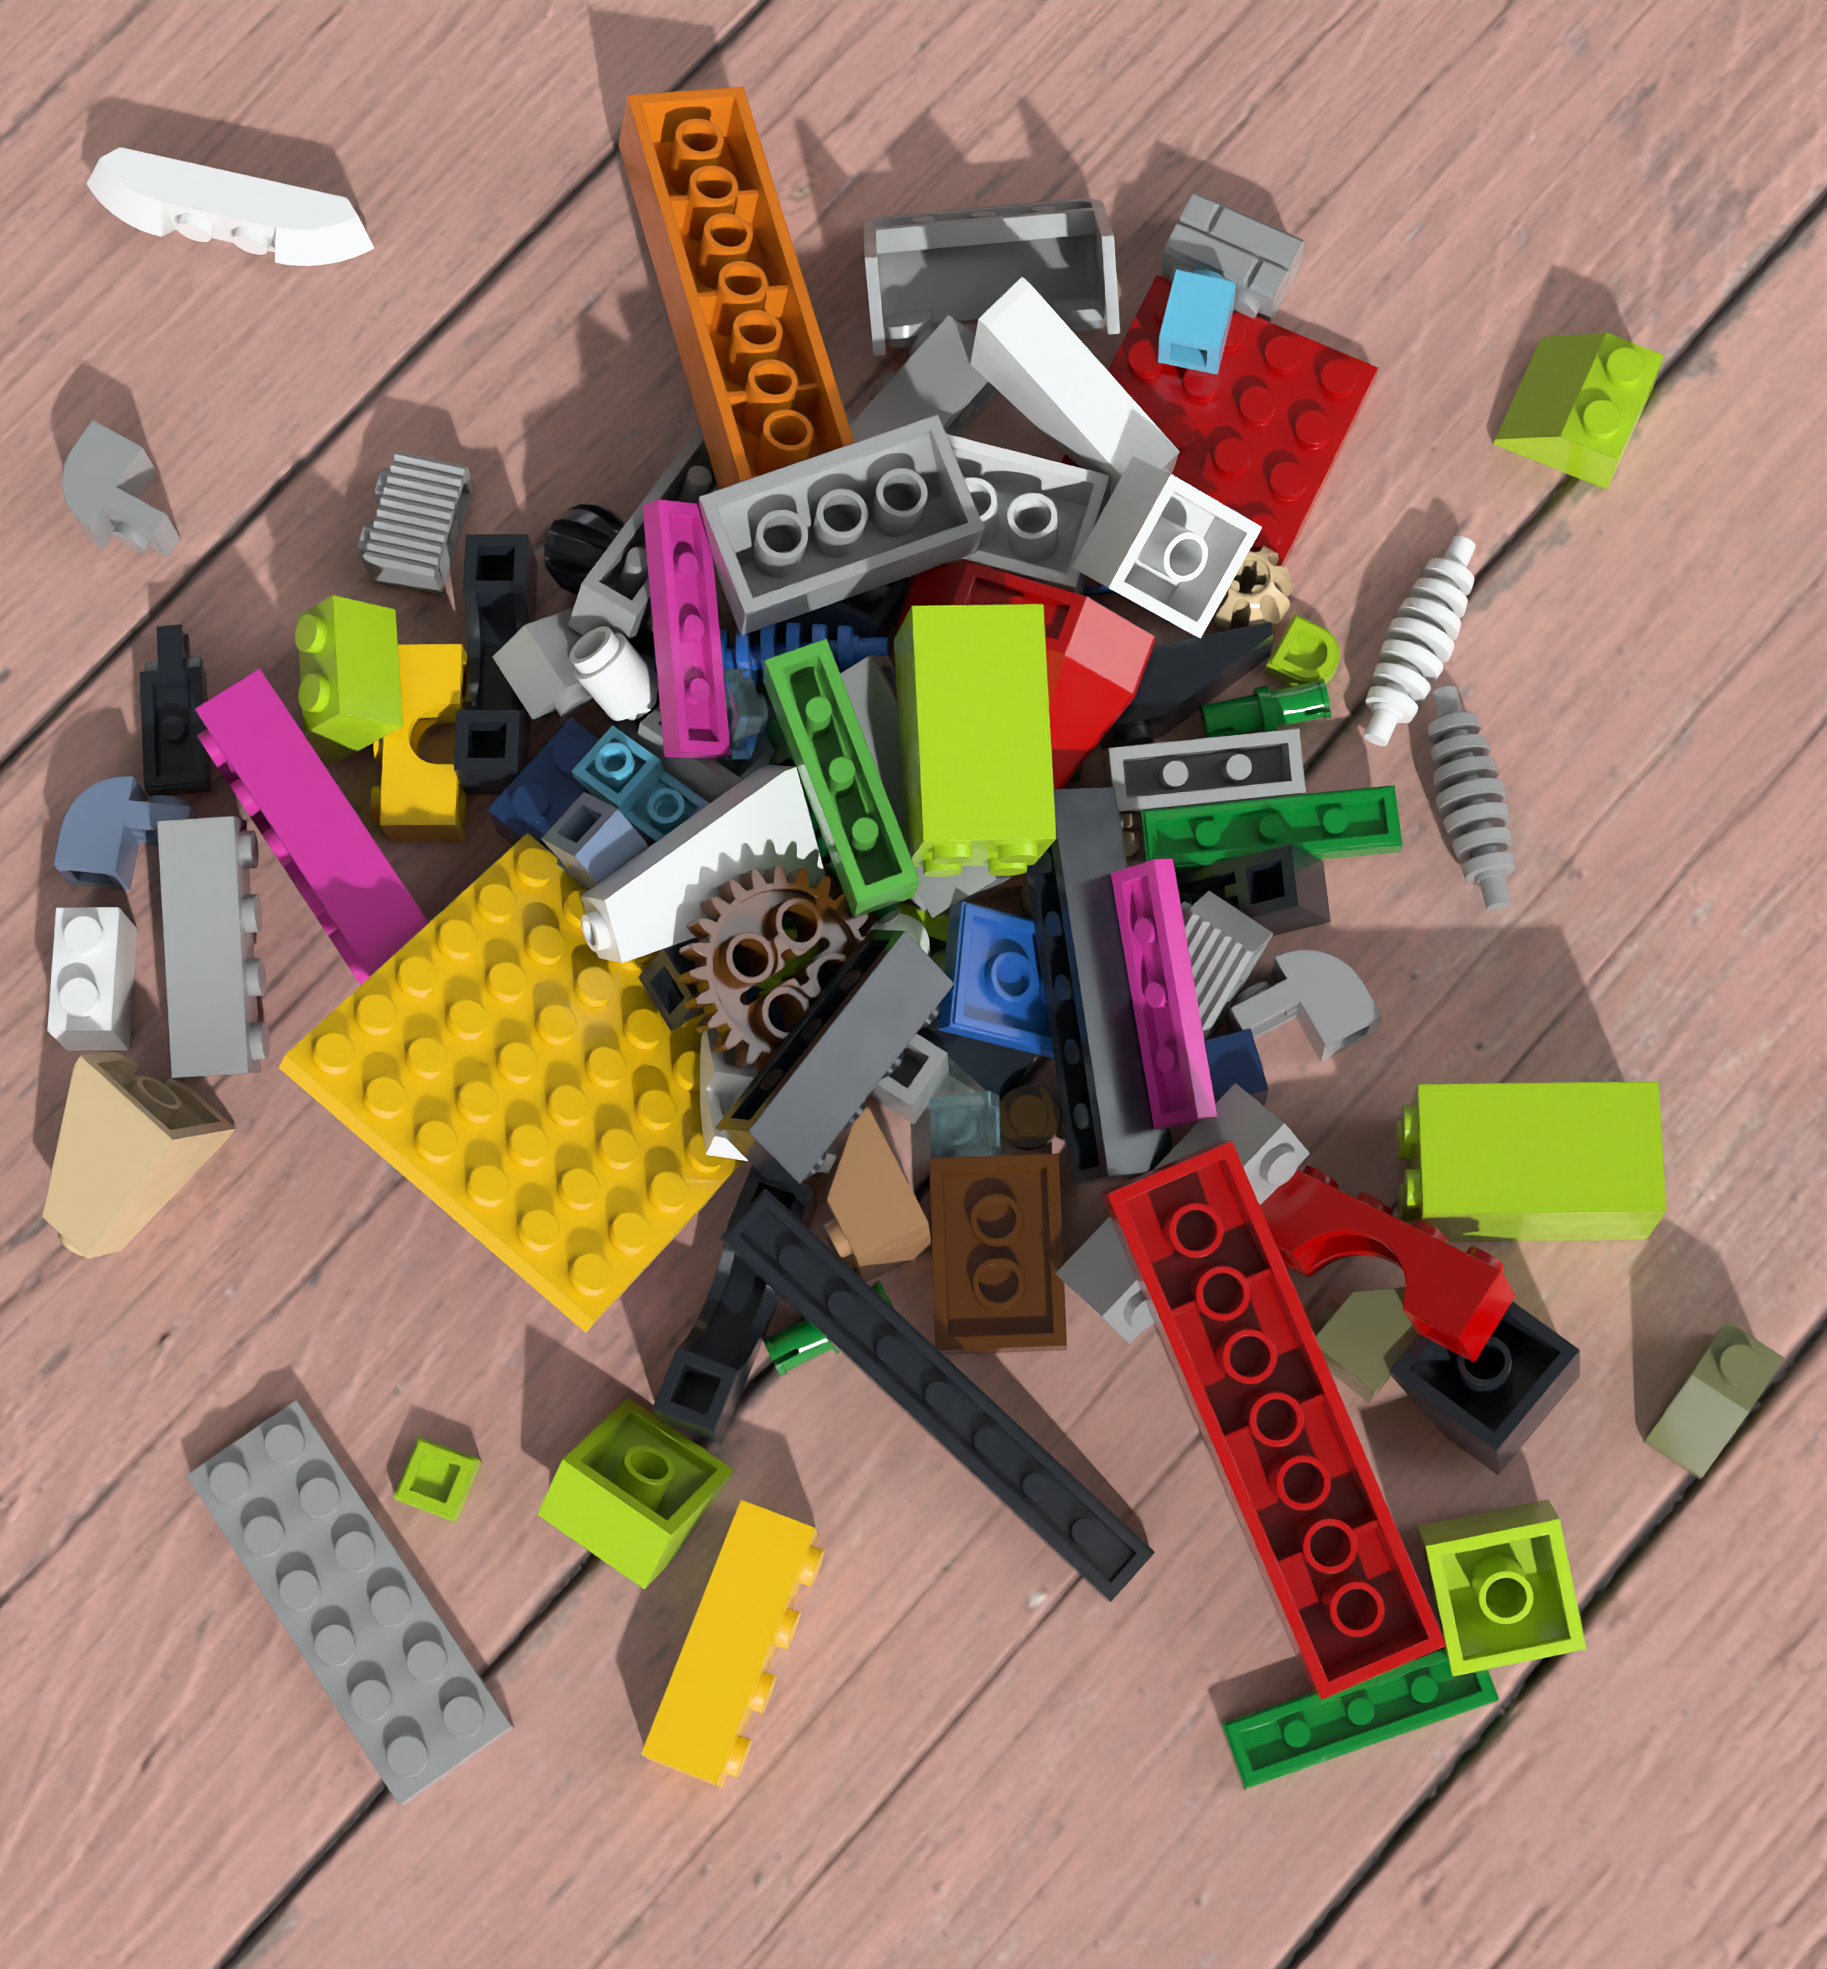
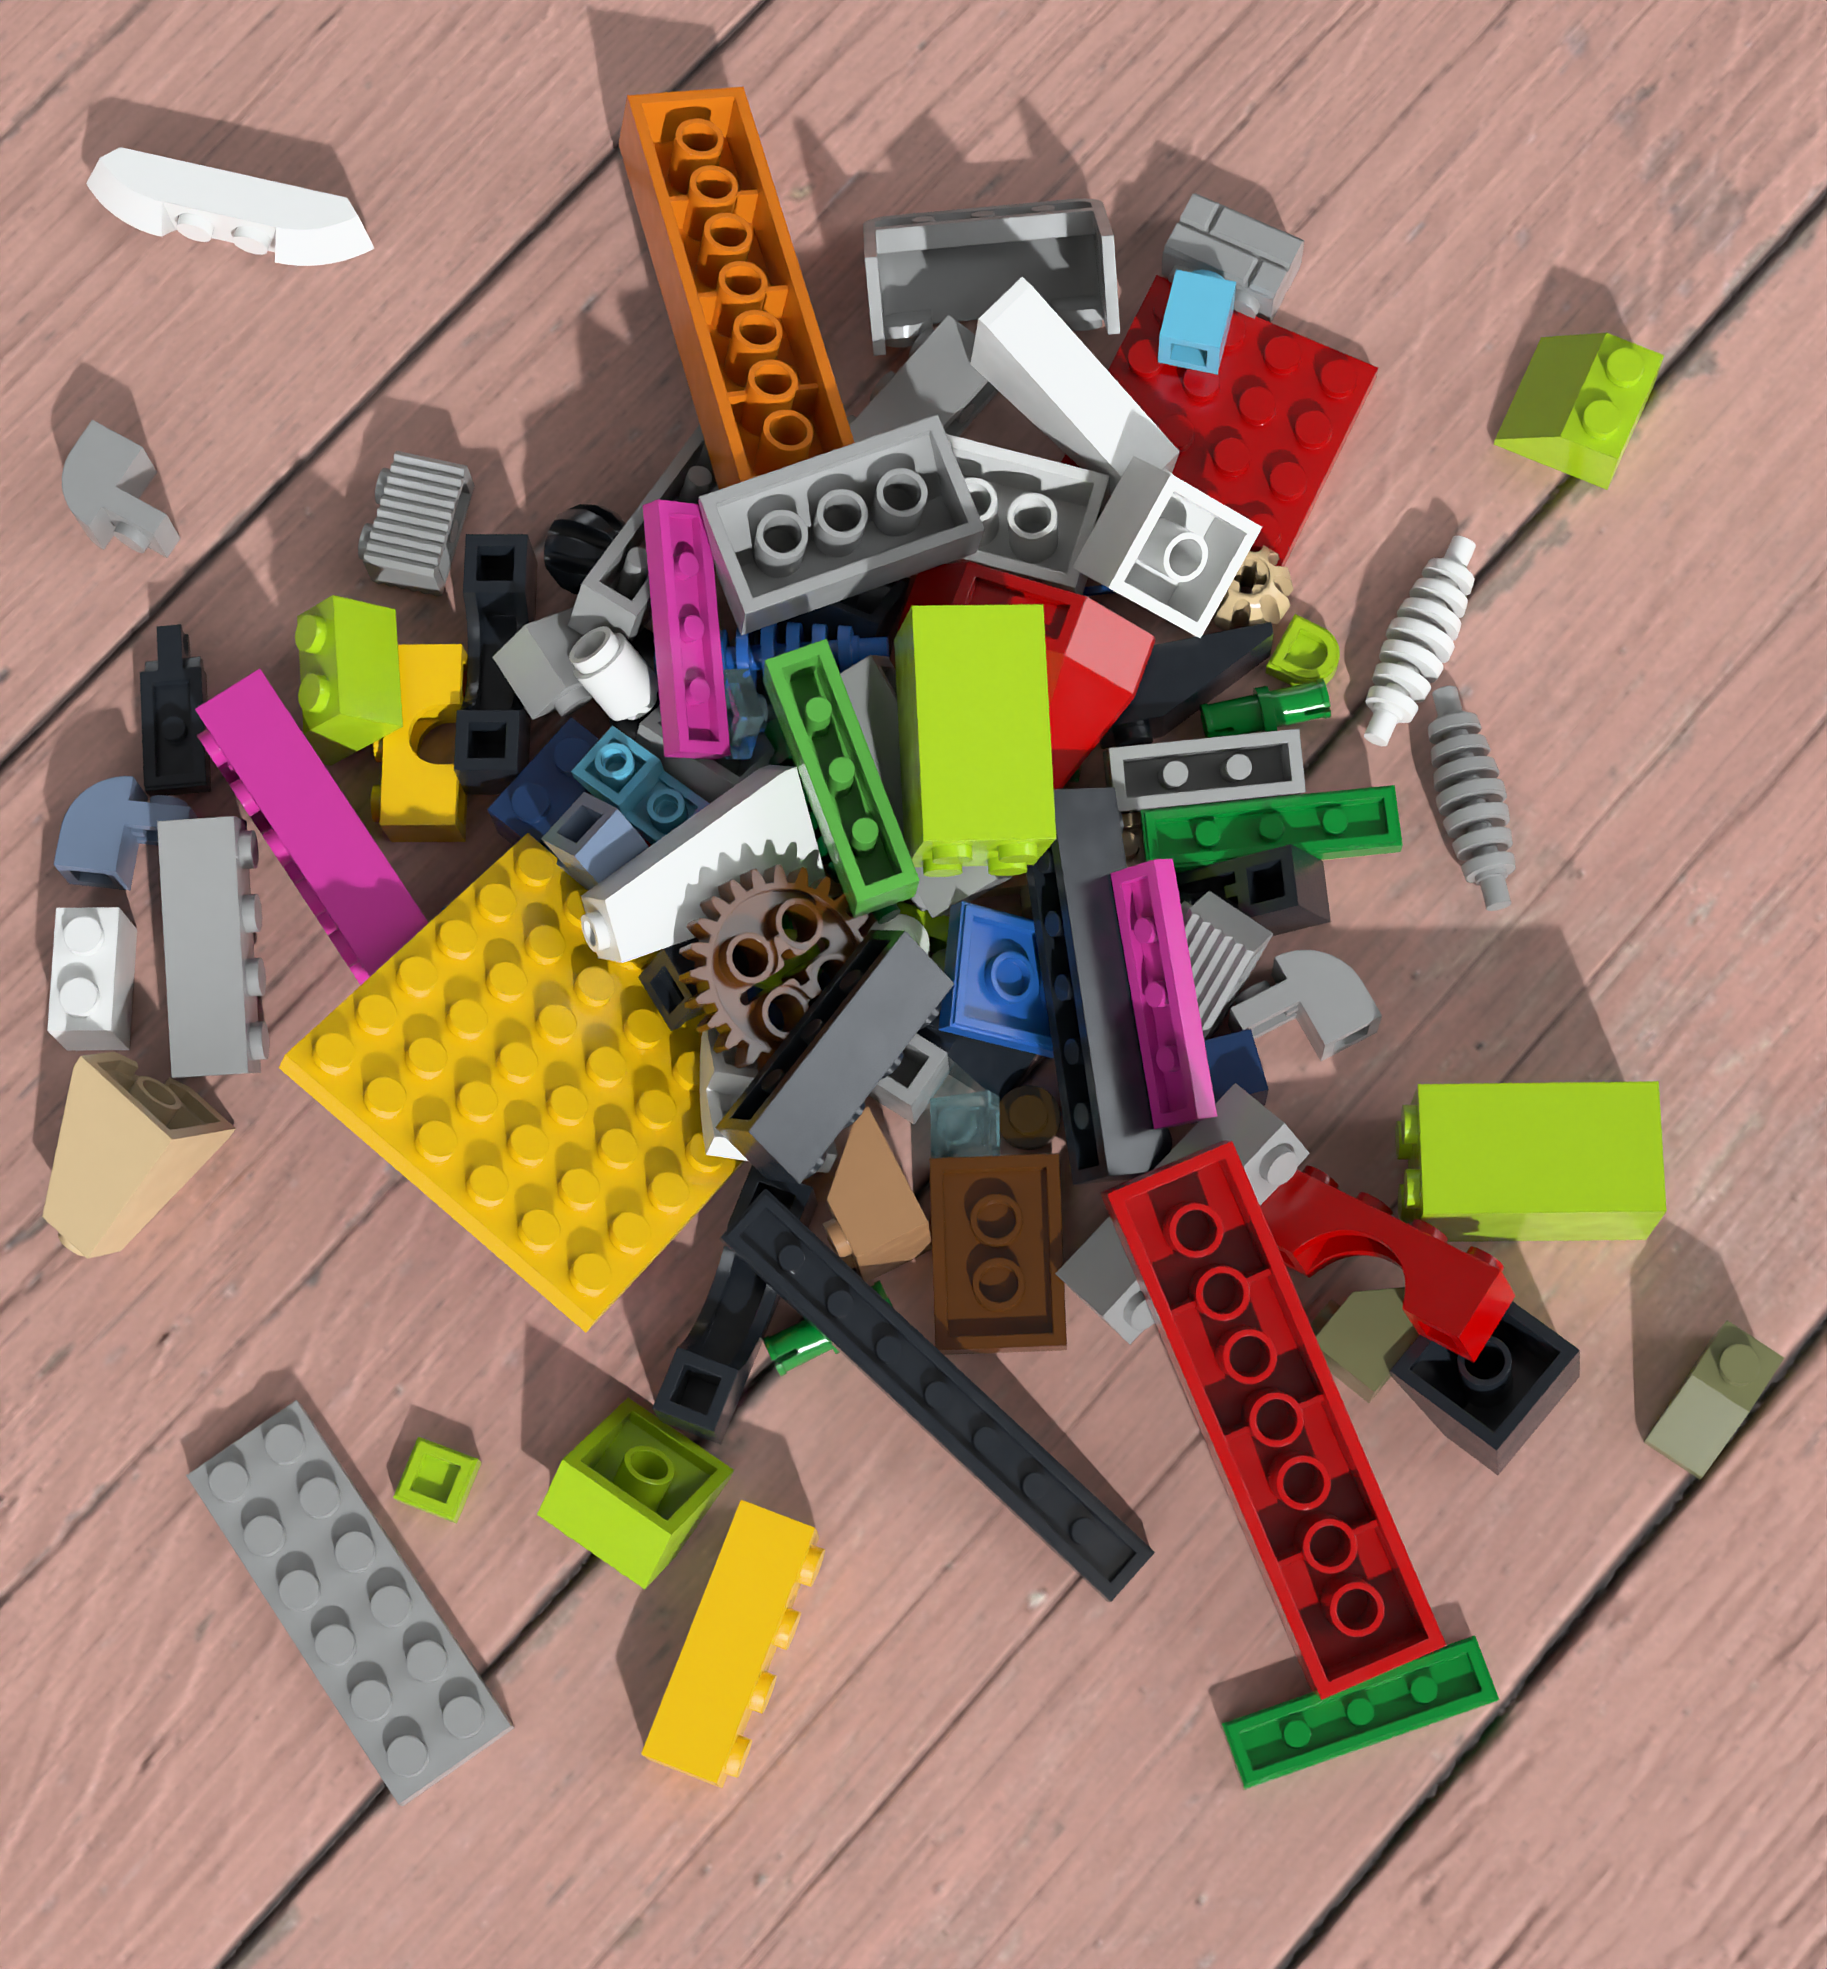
(1502, 1587): lime slope -> none

